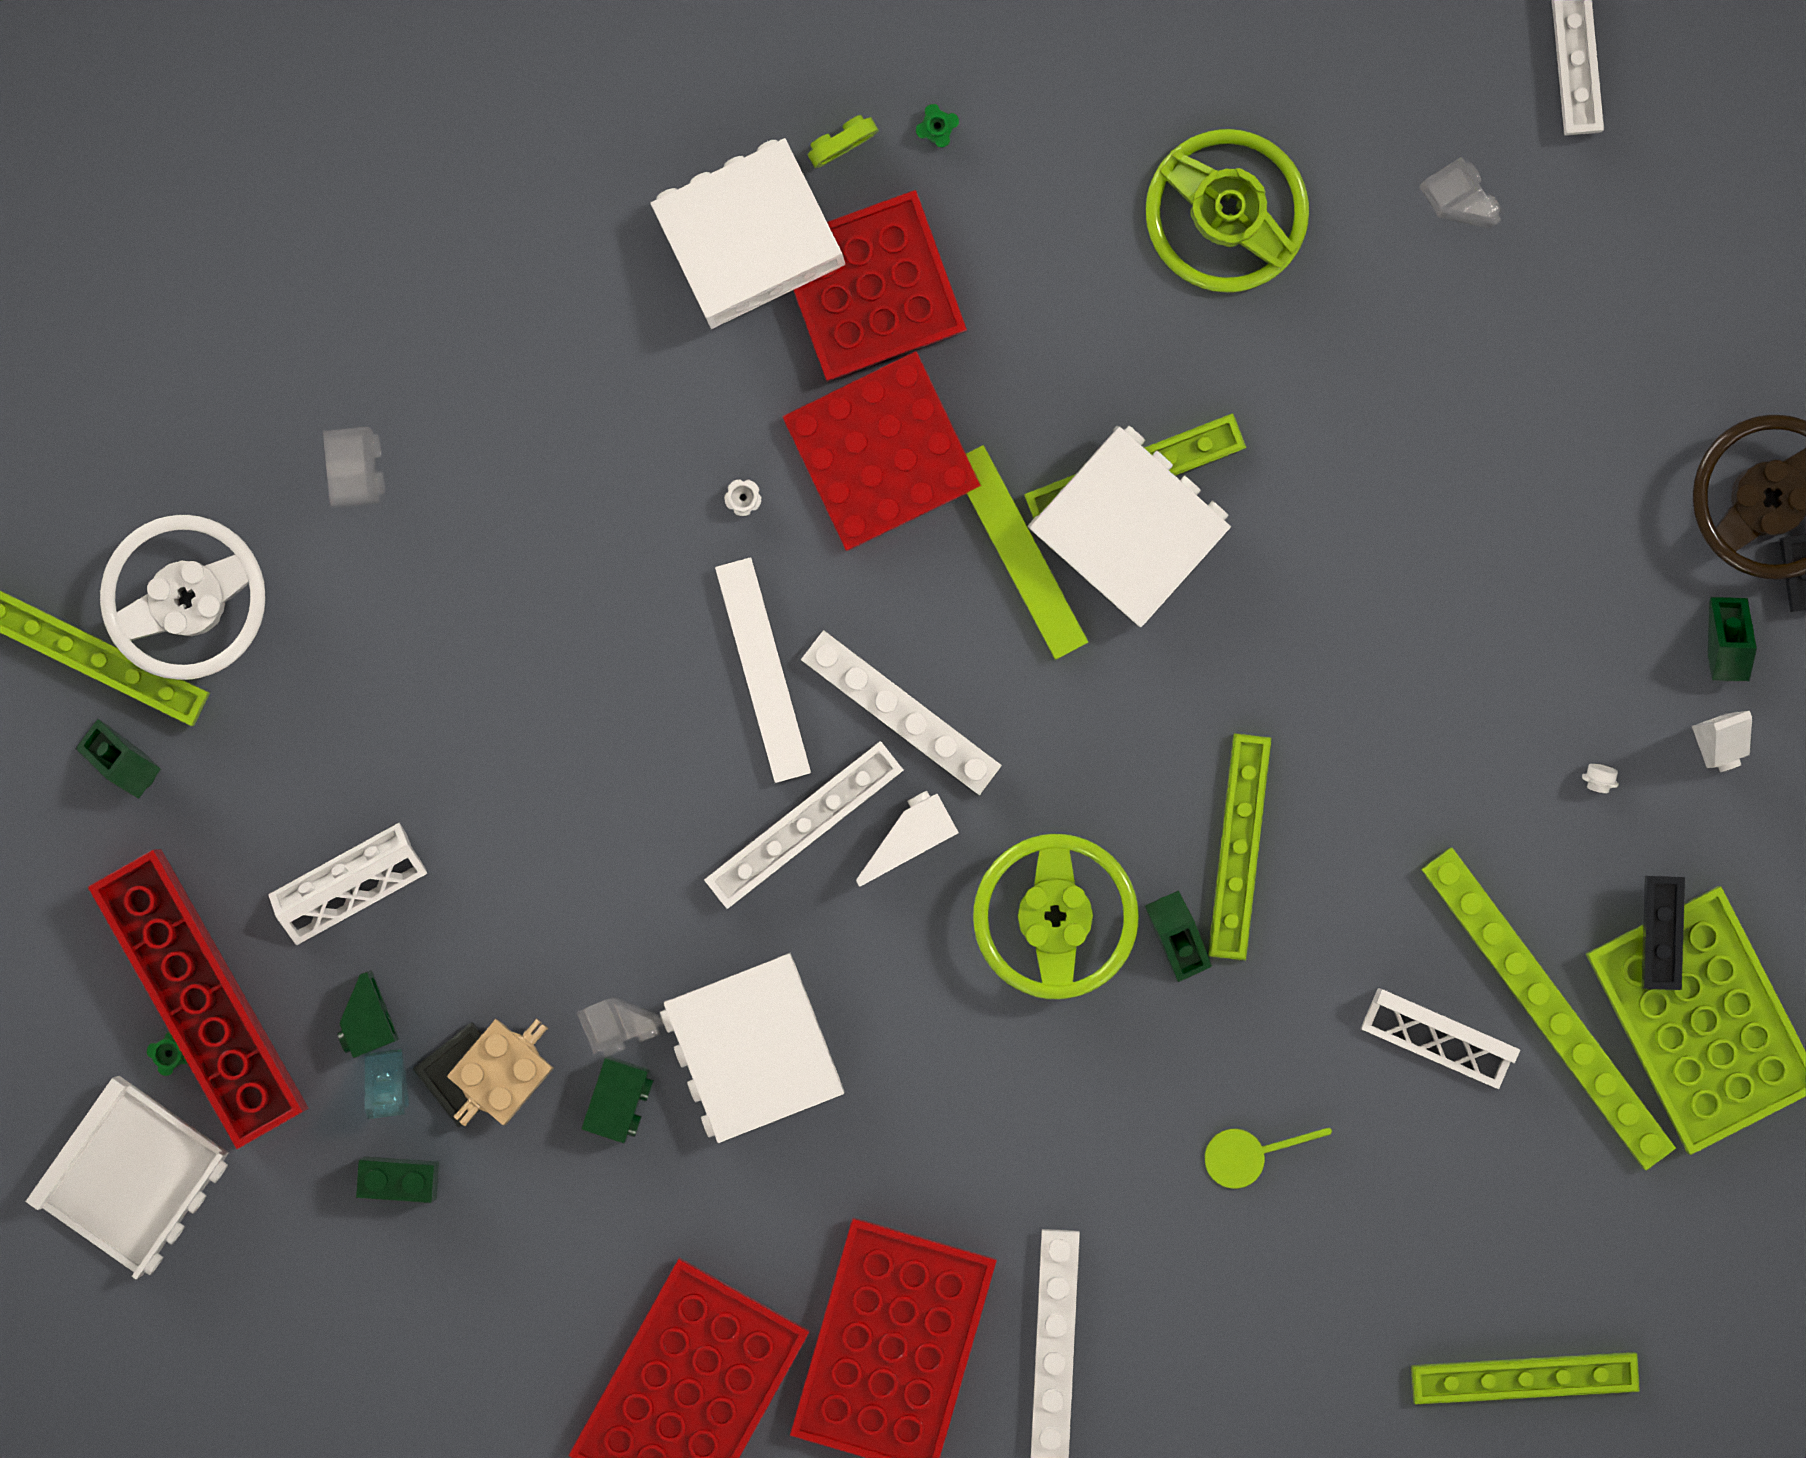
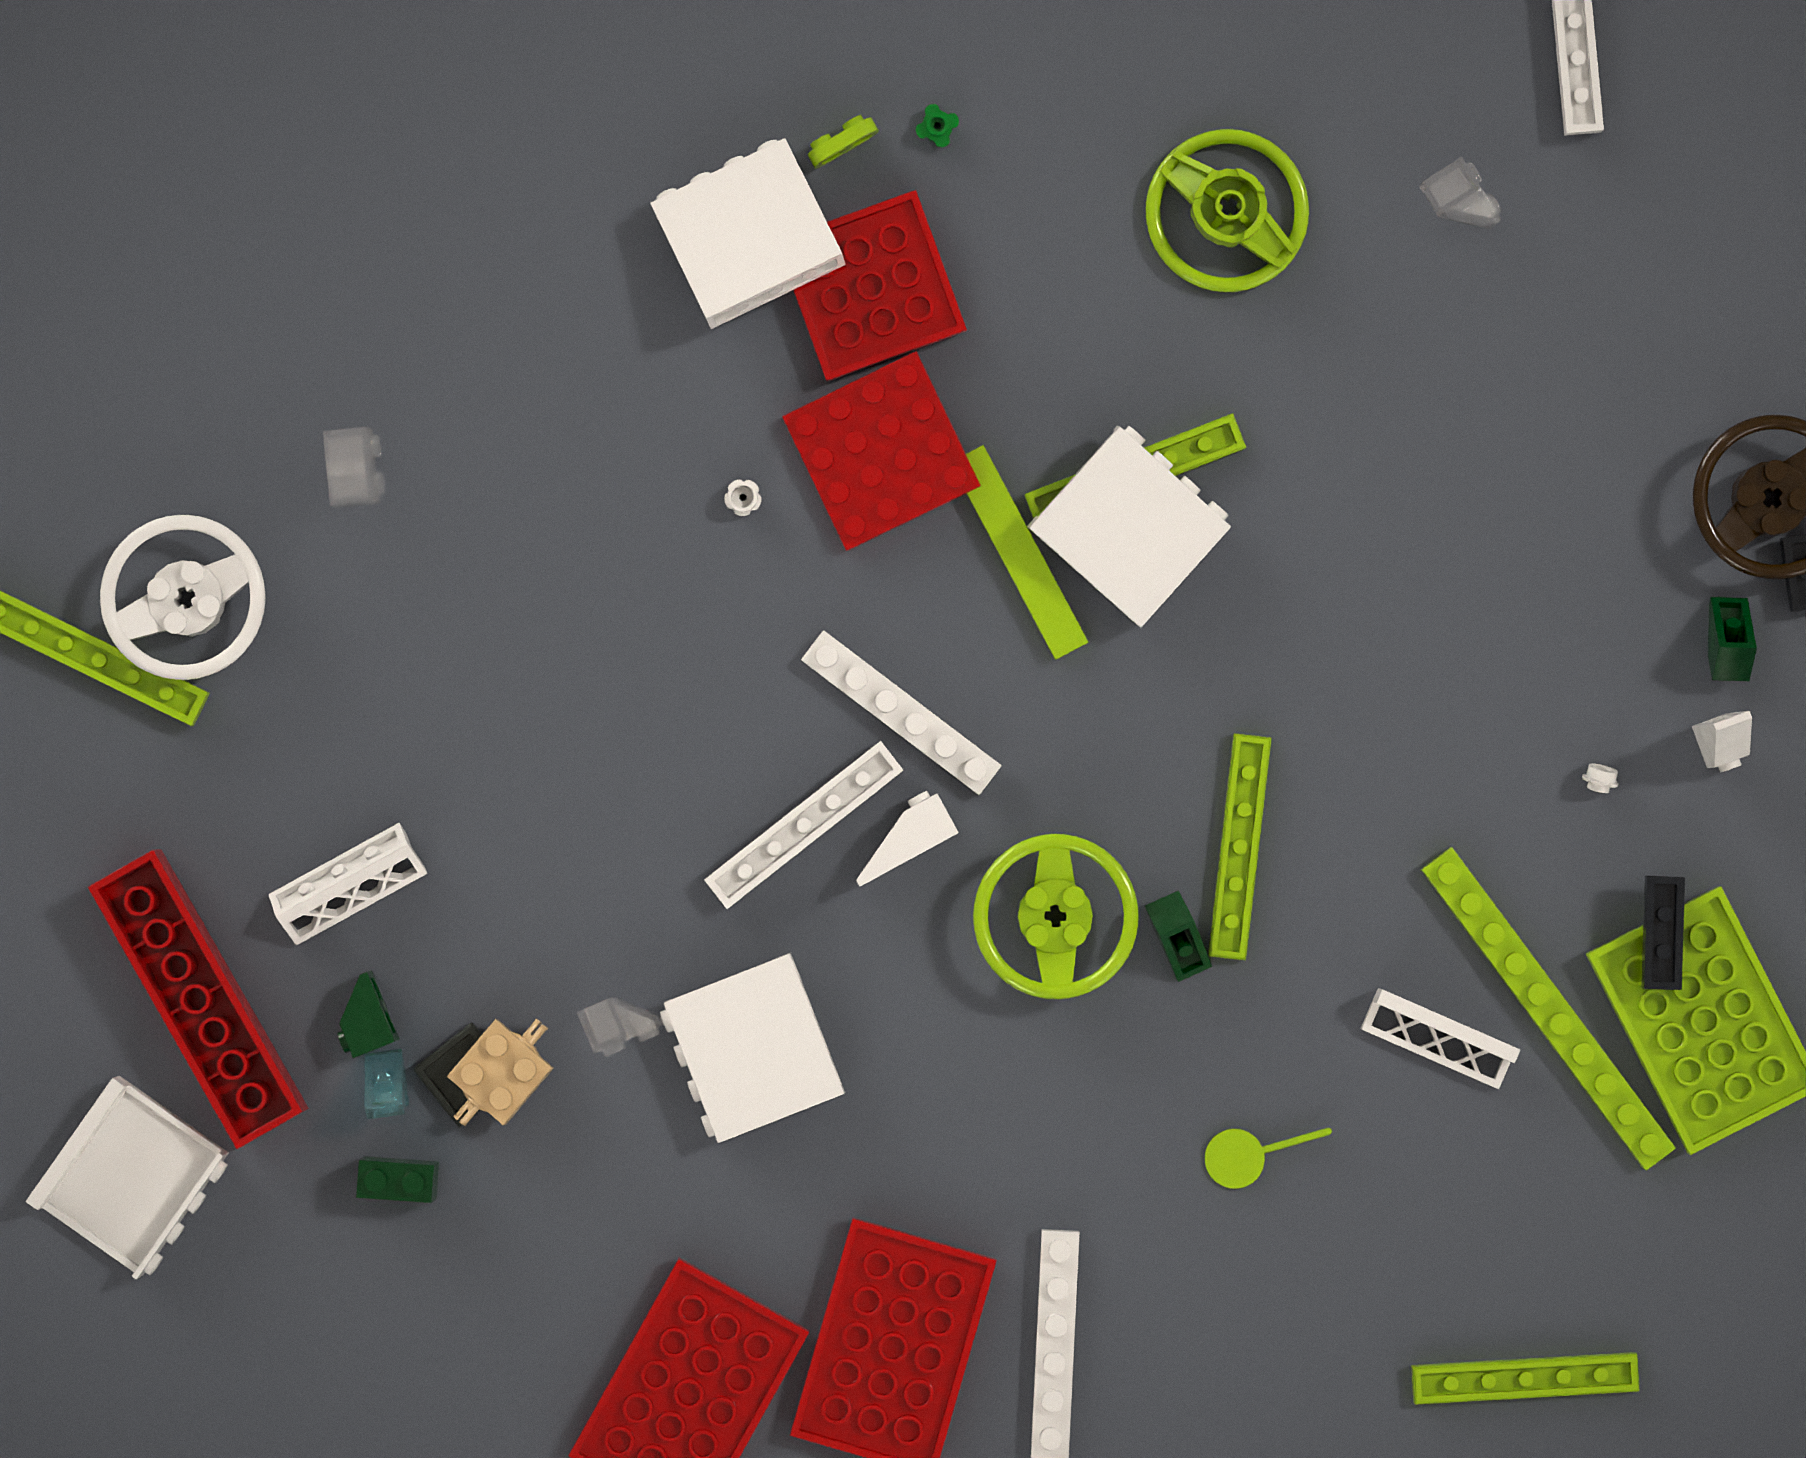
(118, 759): dark green slope -> none
(158, 1050): green plate -> none
(617, 1099): dark green brick -> none
(763, 670): white tile -> none

